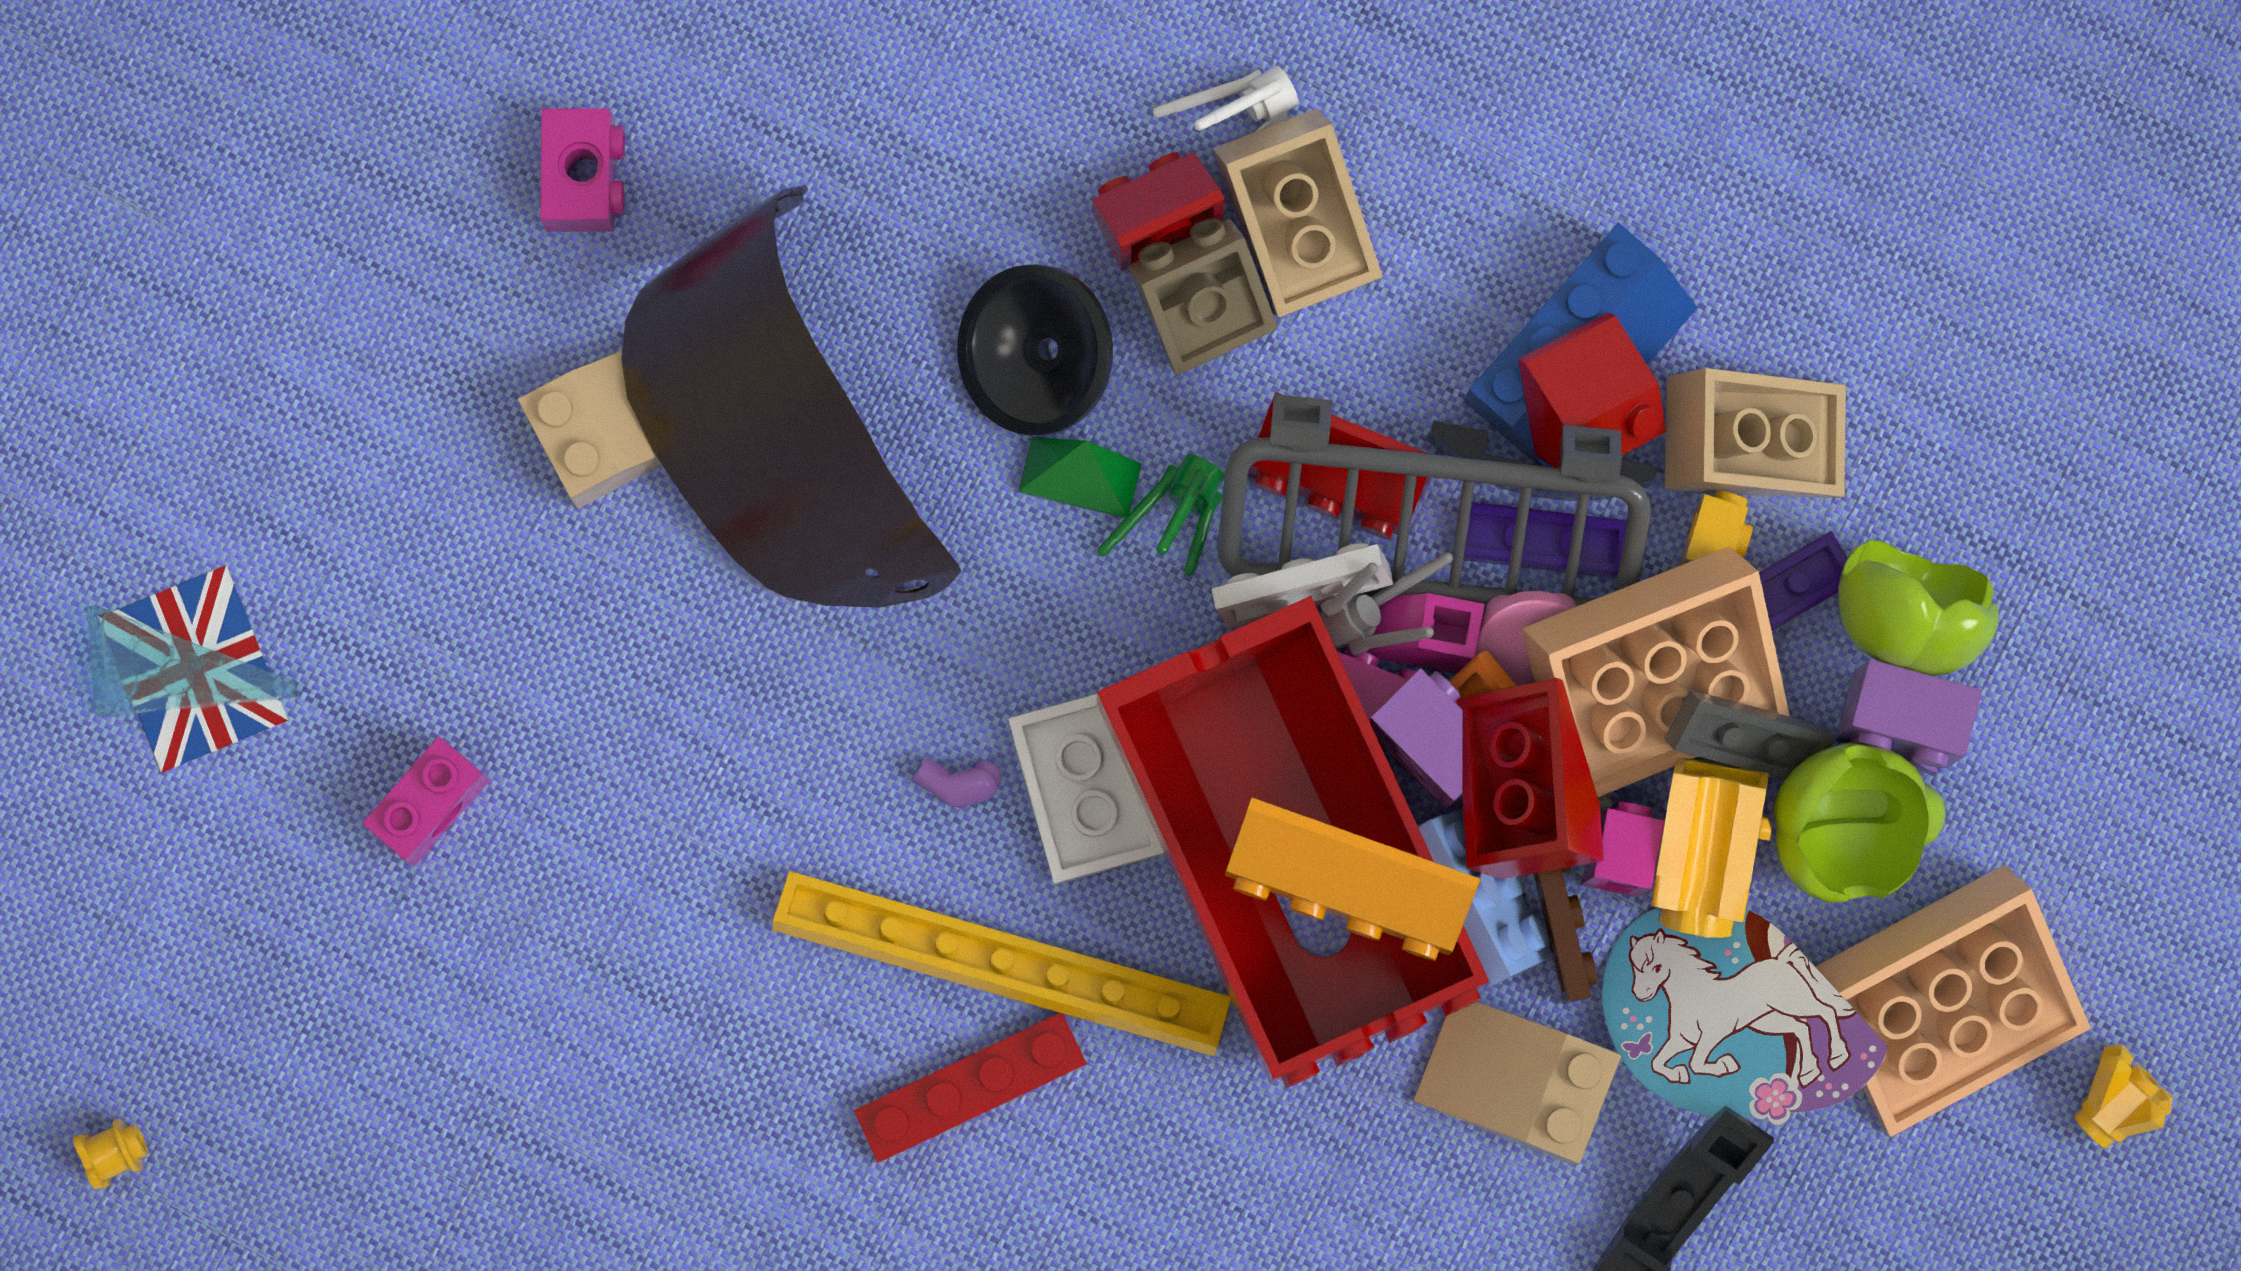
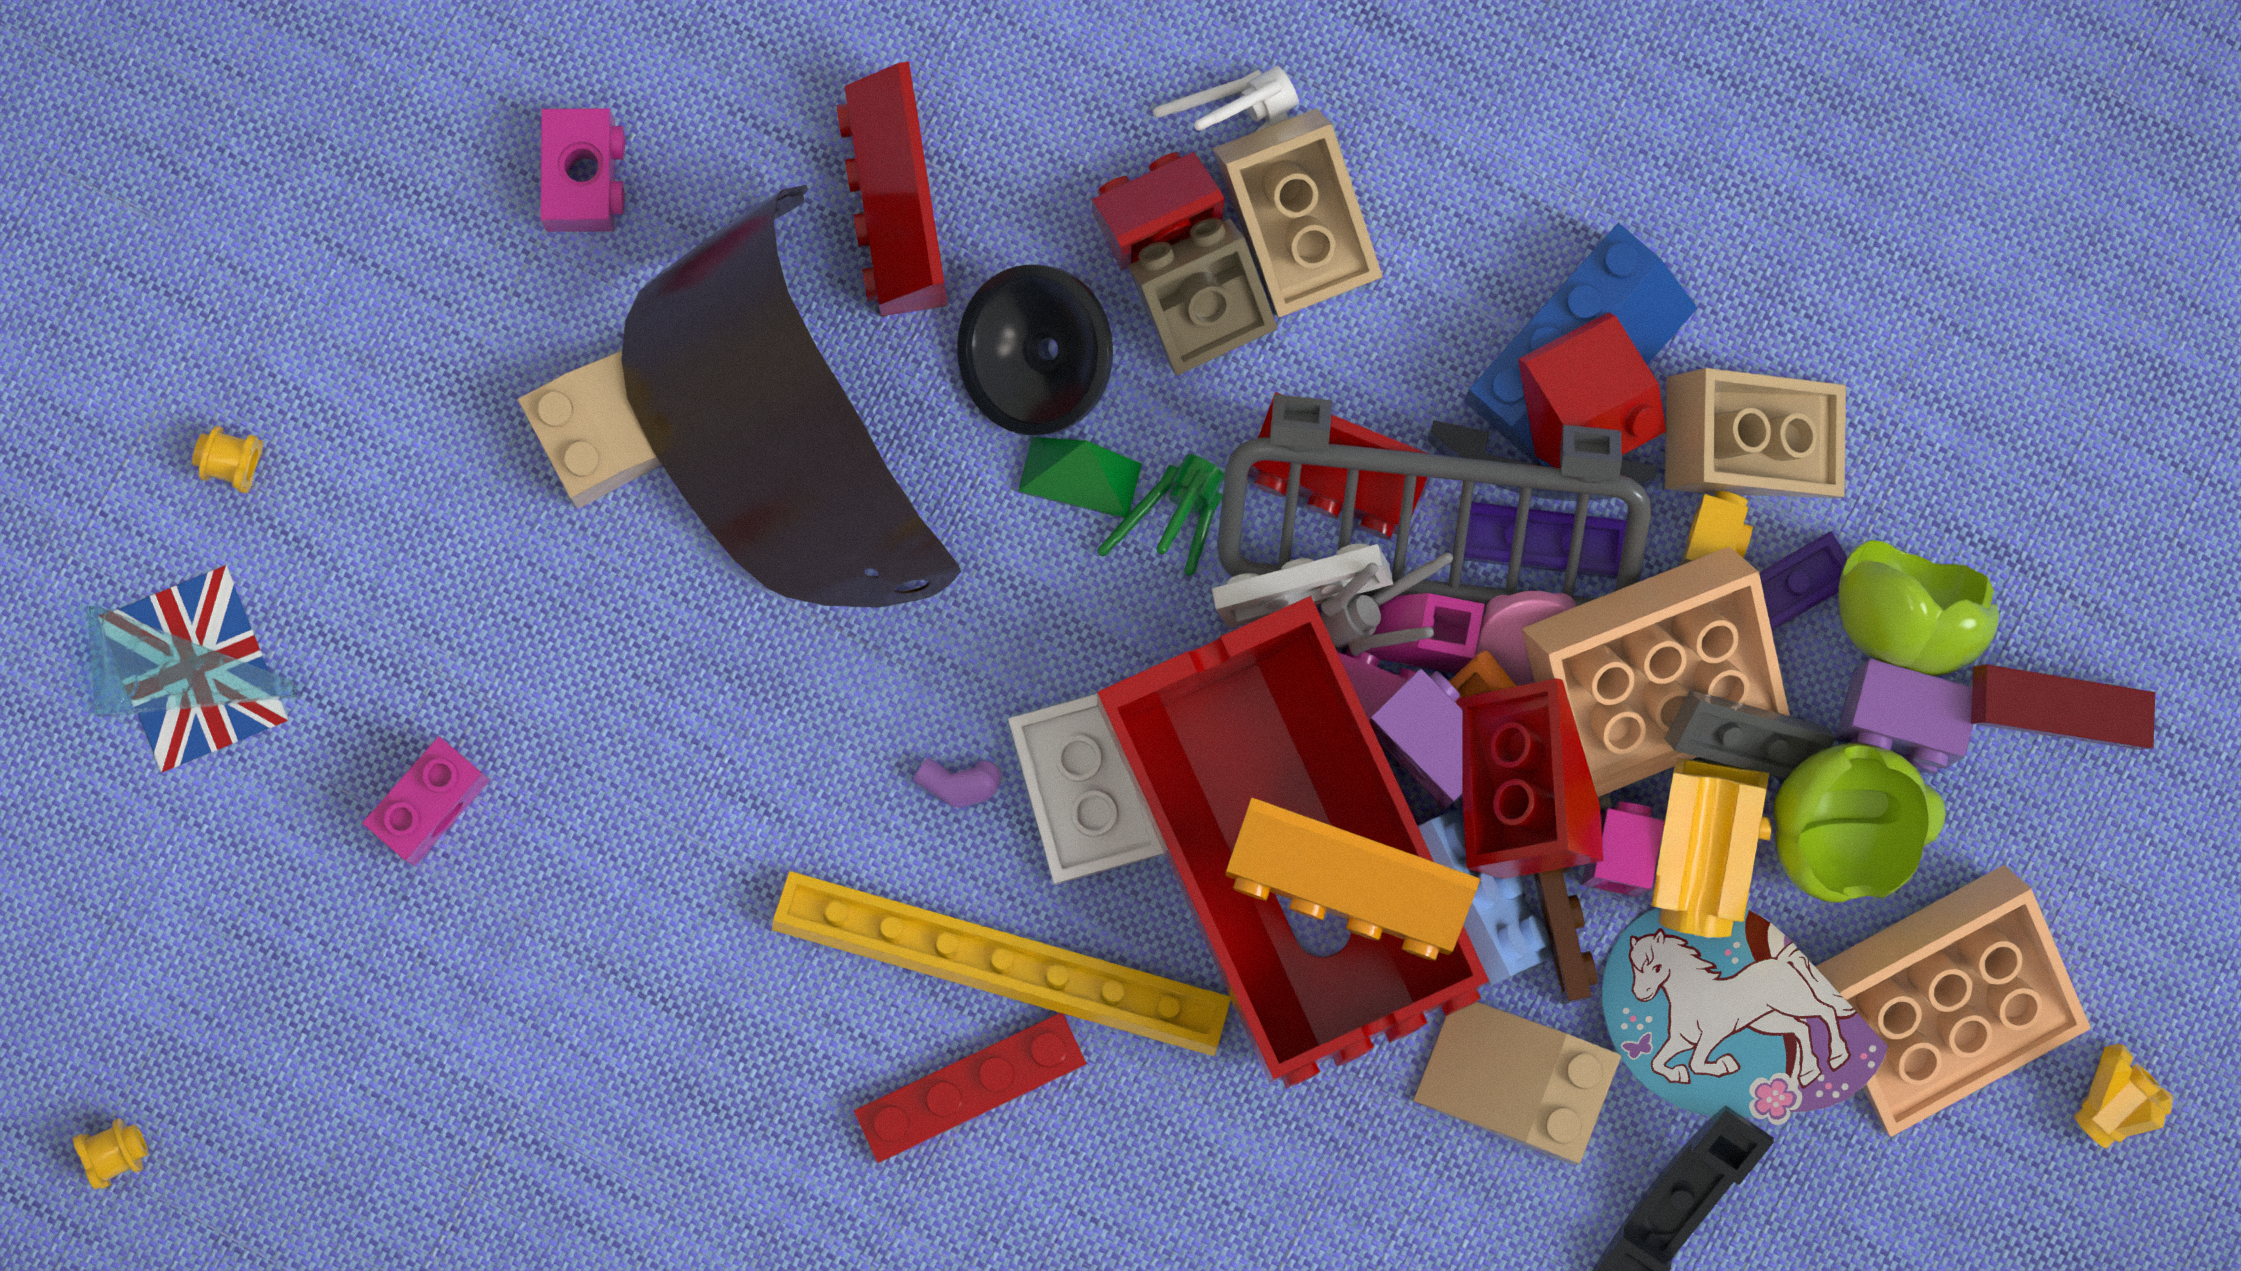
(227, 458): none -> yellow brick
(894, 192): none -> red slope
(2062, 707): none -> dark red tile

